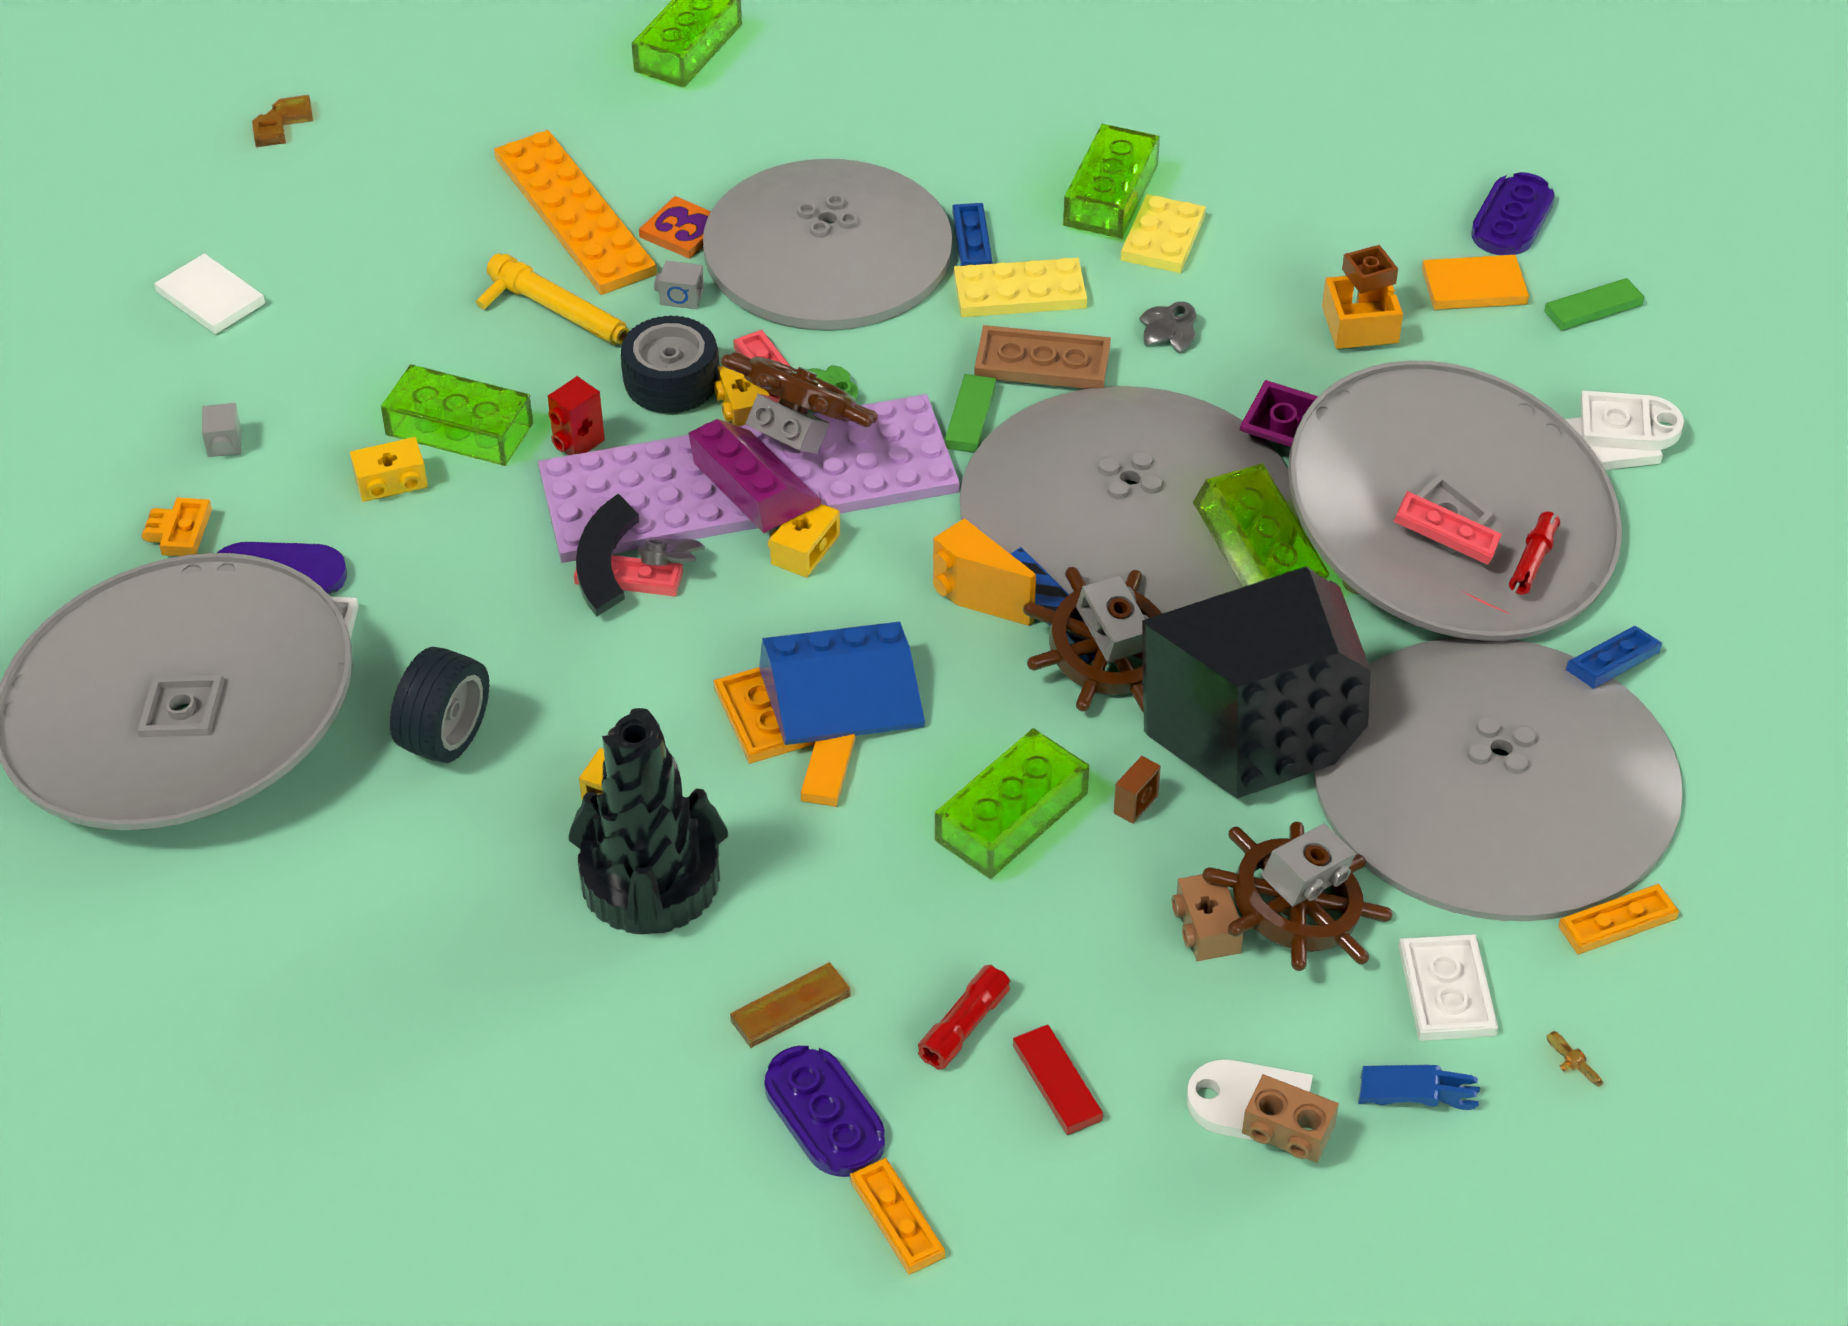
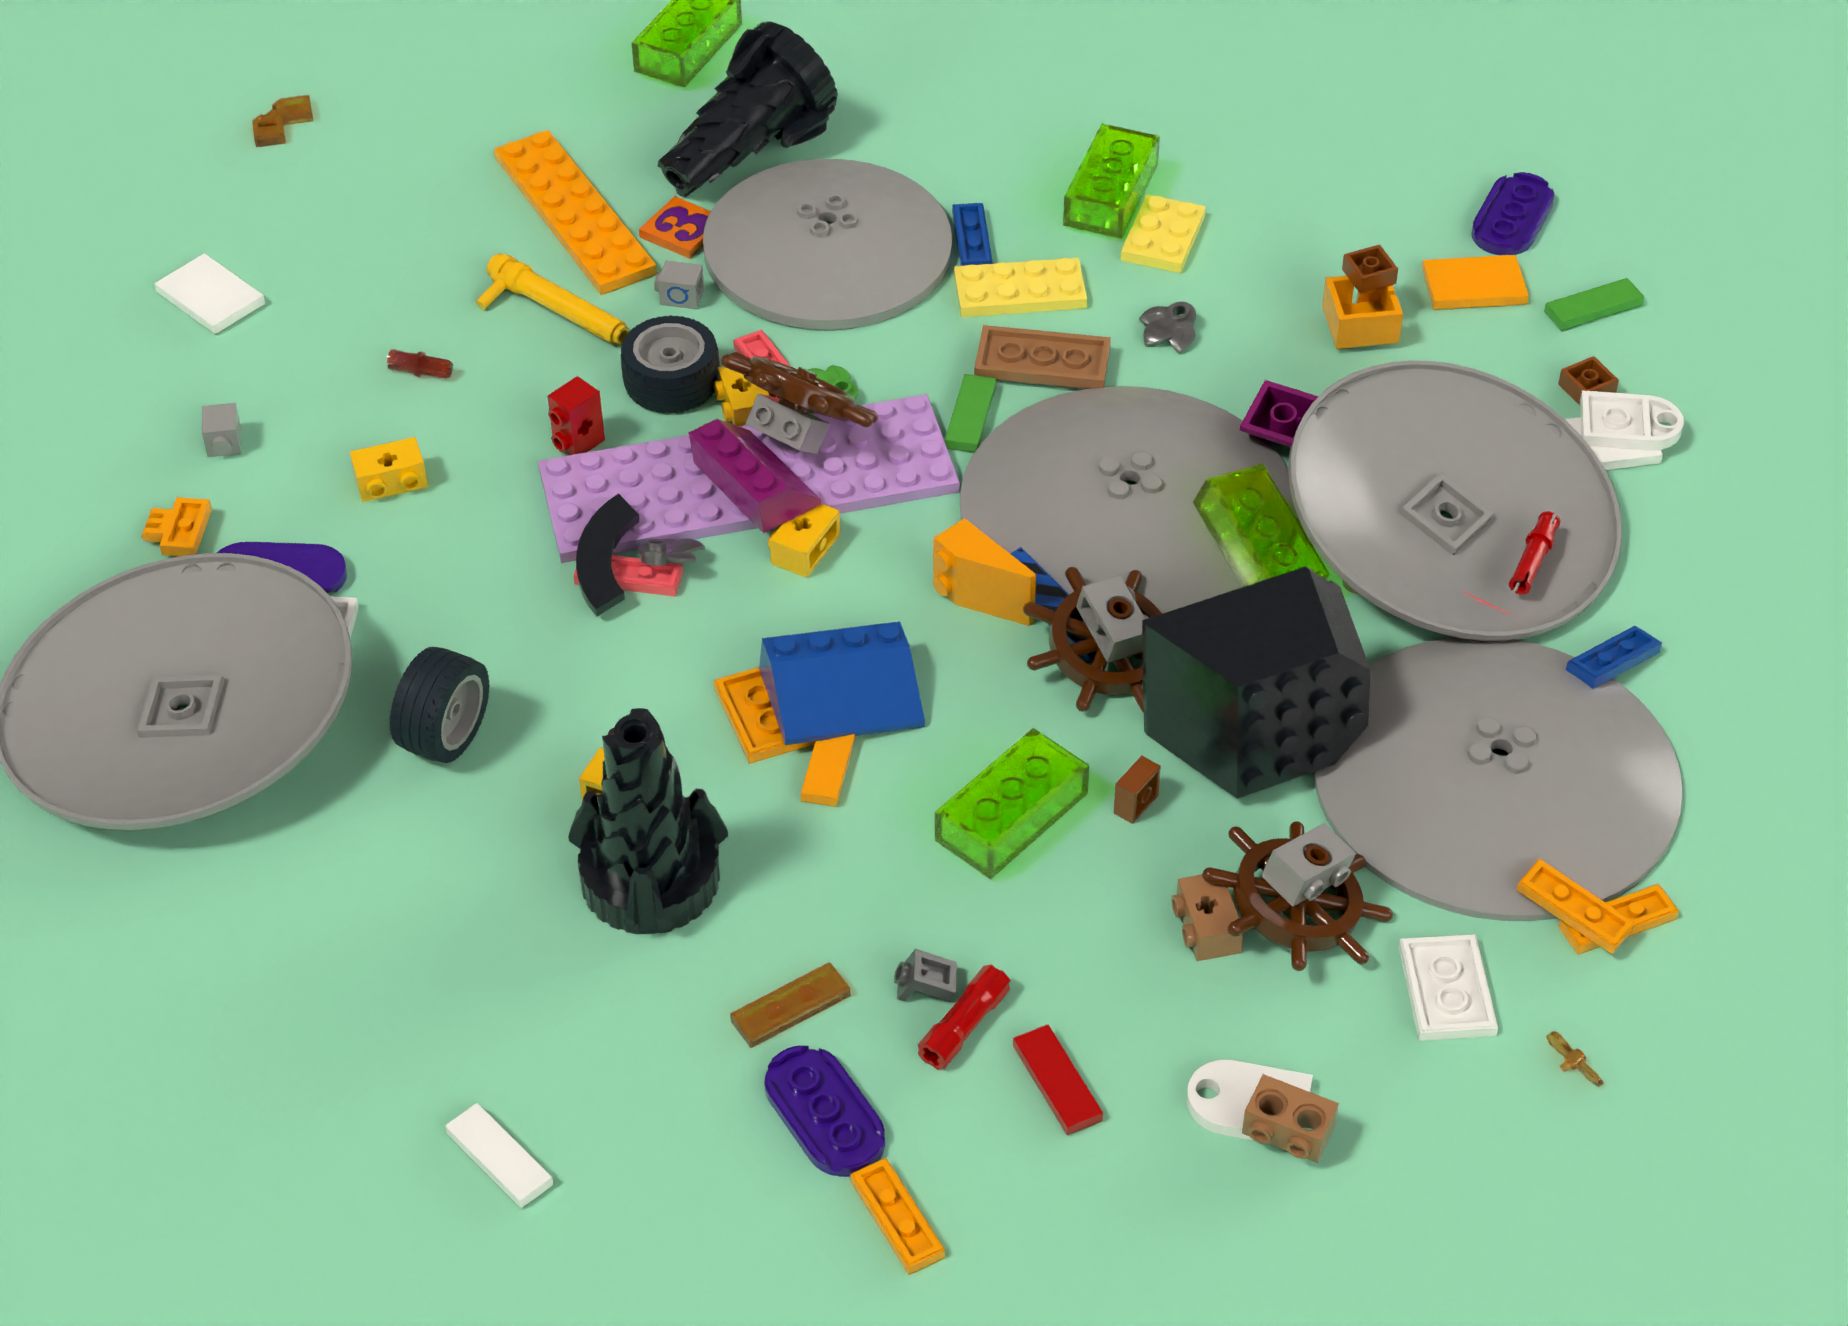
(419, 364): none -> clear red axle
(457, 414): clear neon green brick -> none
(499, 1155): none -> white tile
(771, 91): none -> black cone
(926, 975): none -> dark grey bracket
(1418, 1085): blue arm -> none
(1447, 527): coral tile -> none
(1575, 906): none -> light orange tile
(1587, 376): none -> dark orange piece

